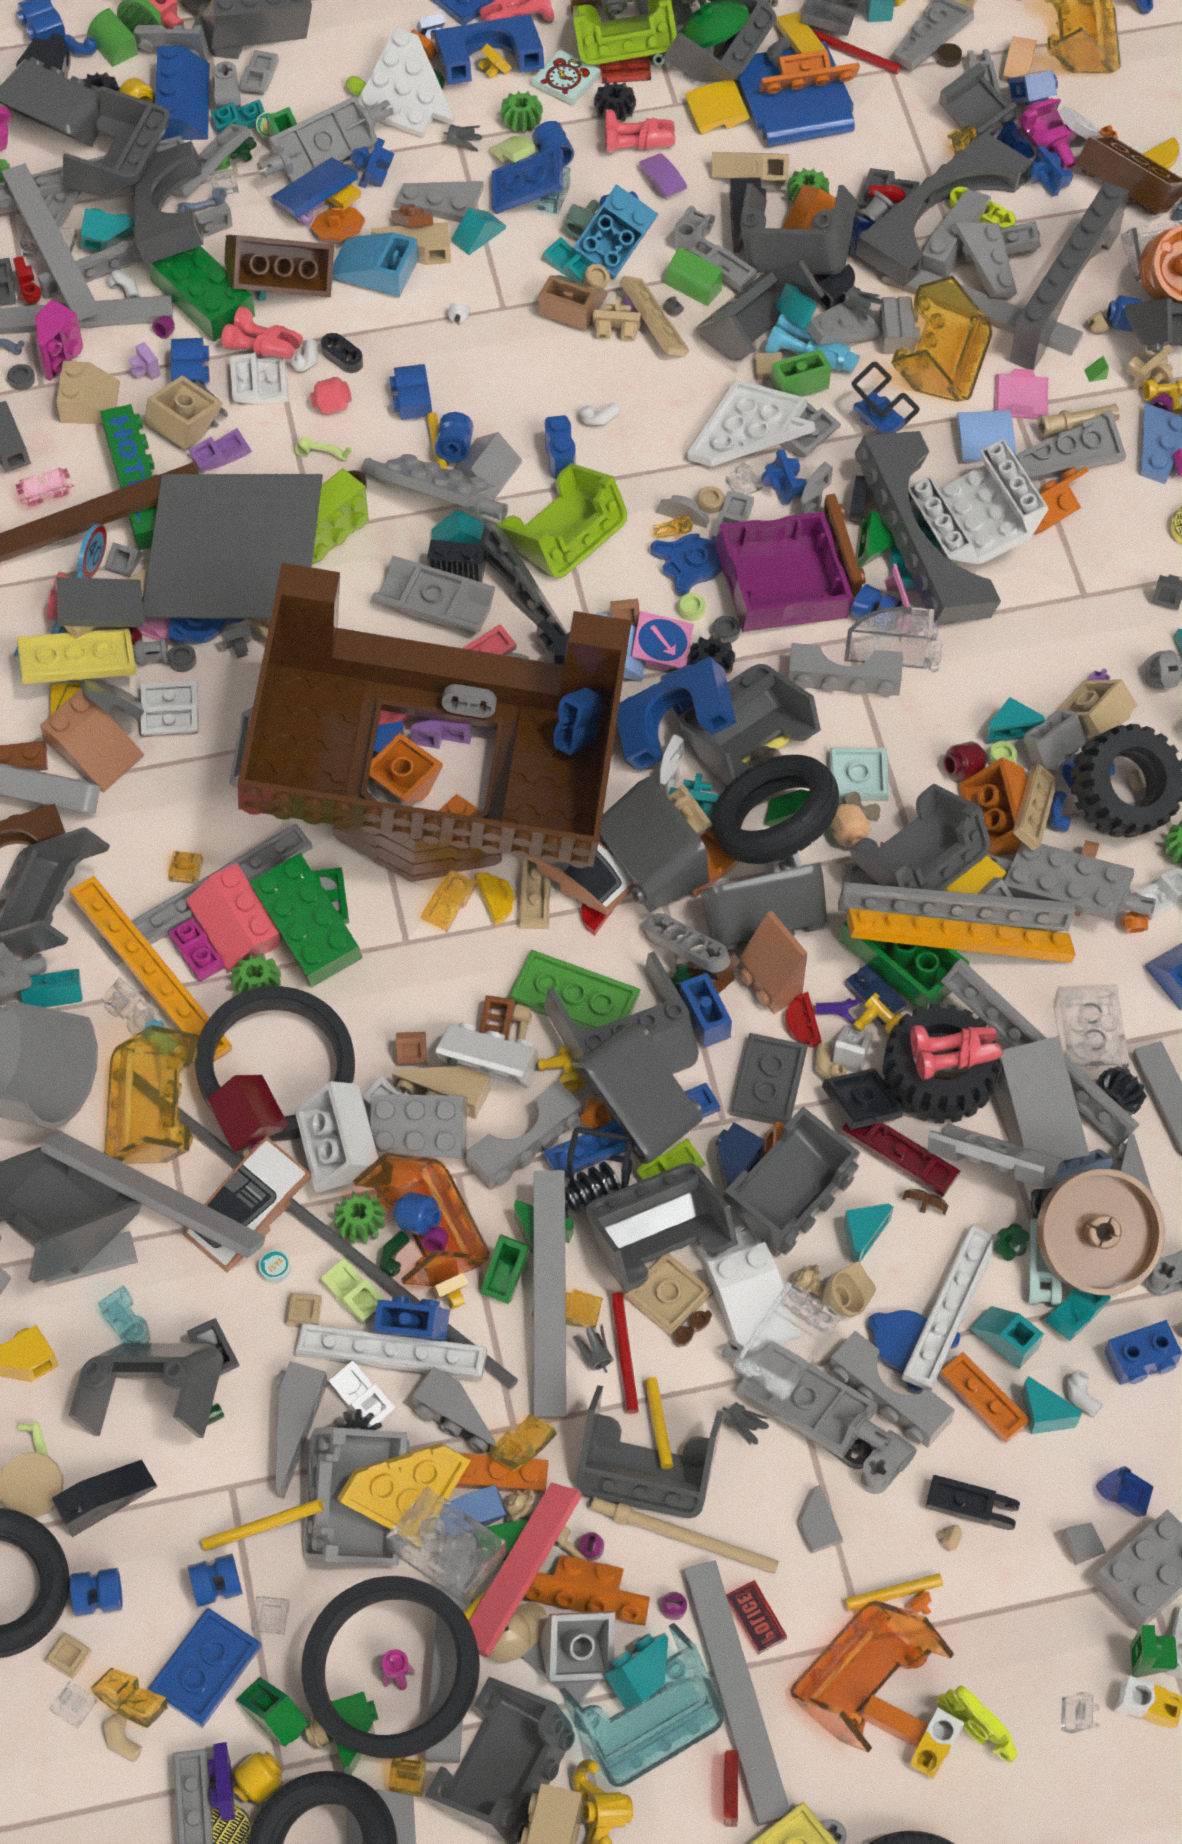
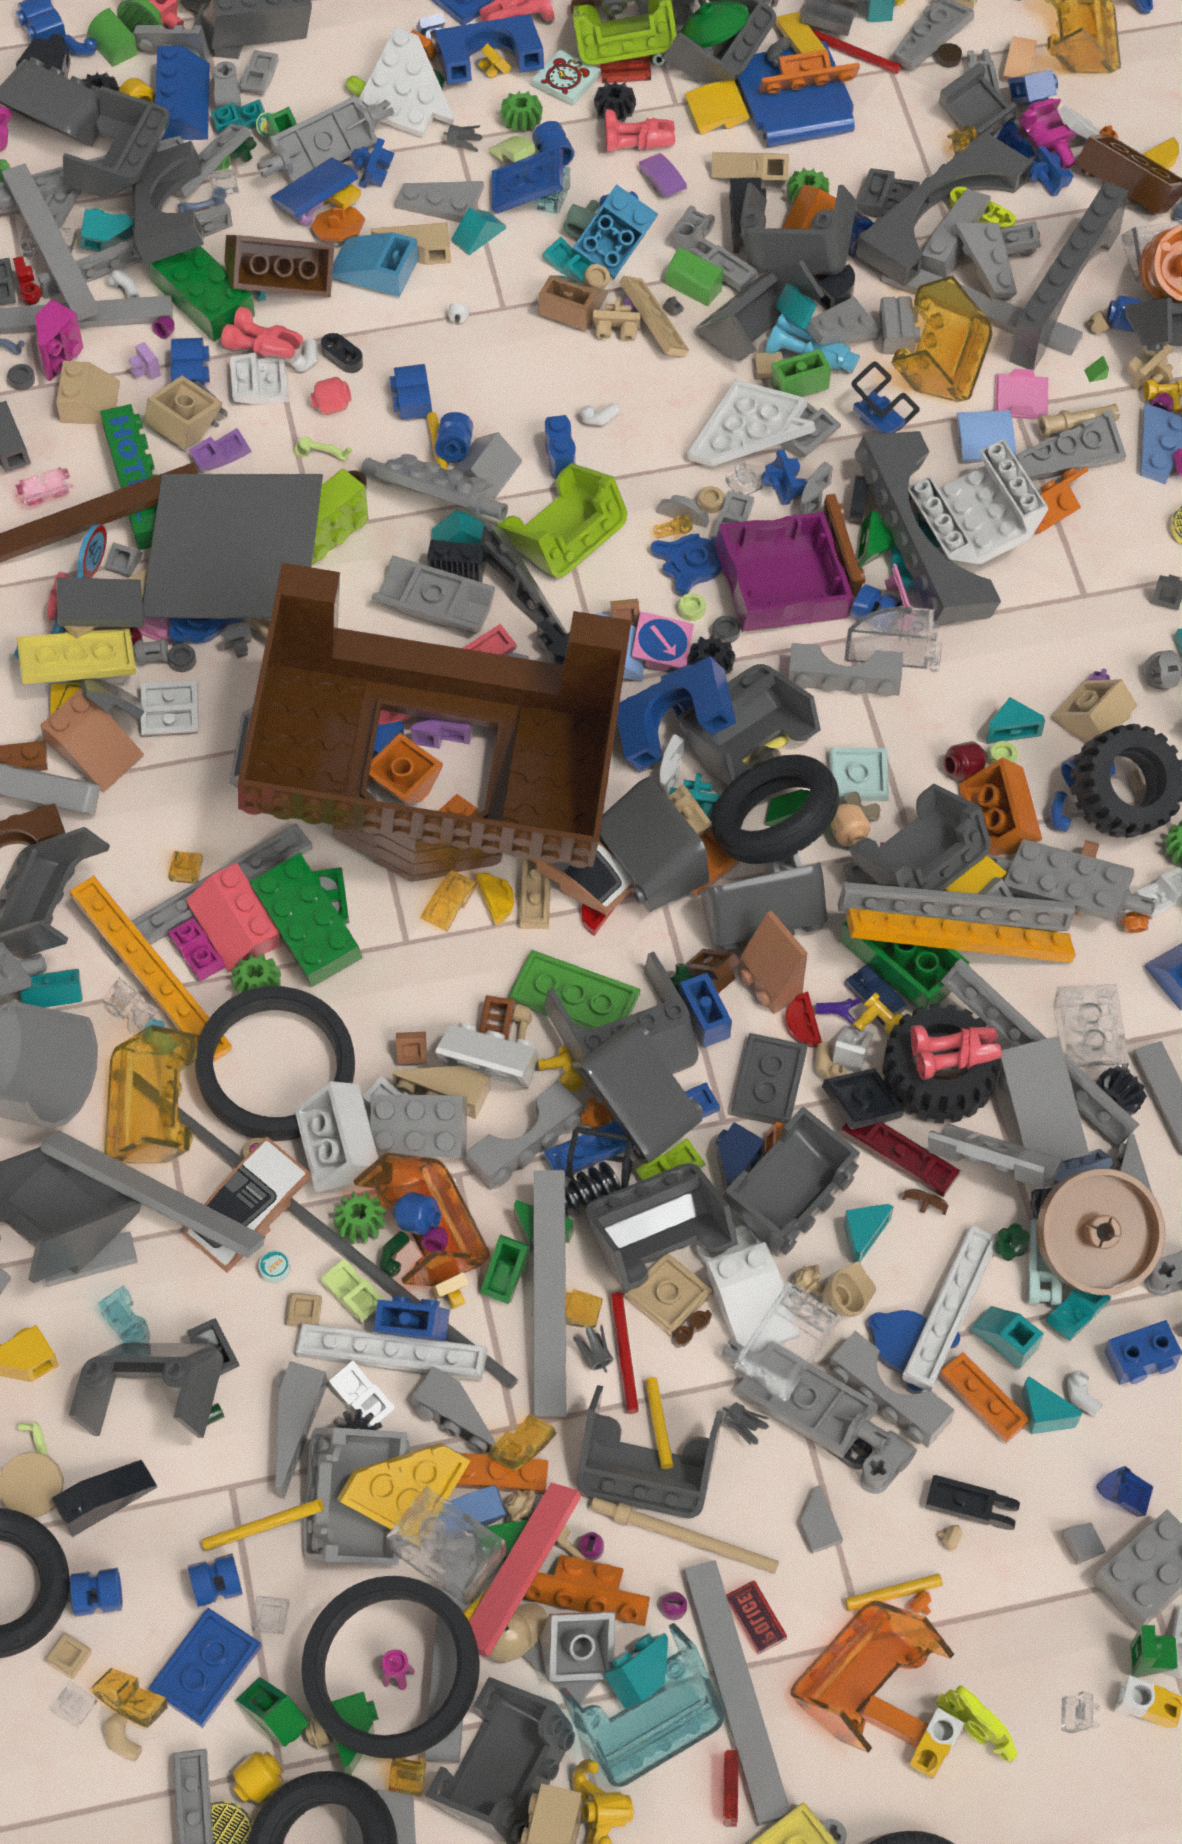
(222, 1794): dark purple plate -> none
(246, 1111): dark red slope -> none
(411, 216): dark orange plate -> none
(469, 701): light grey beam -> none
(578, 721): blue brick -> none
(719, 955): light grey beam -> none
(861, 301): dark grey piece -> none
(877, 206): light grey bush -> none
(892, 192): red arm -> none
(1035, 806): tan tile -> none
(1054, 739): light grey brick -> none

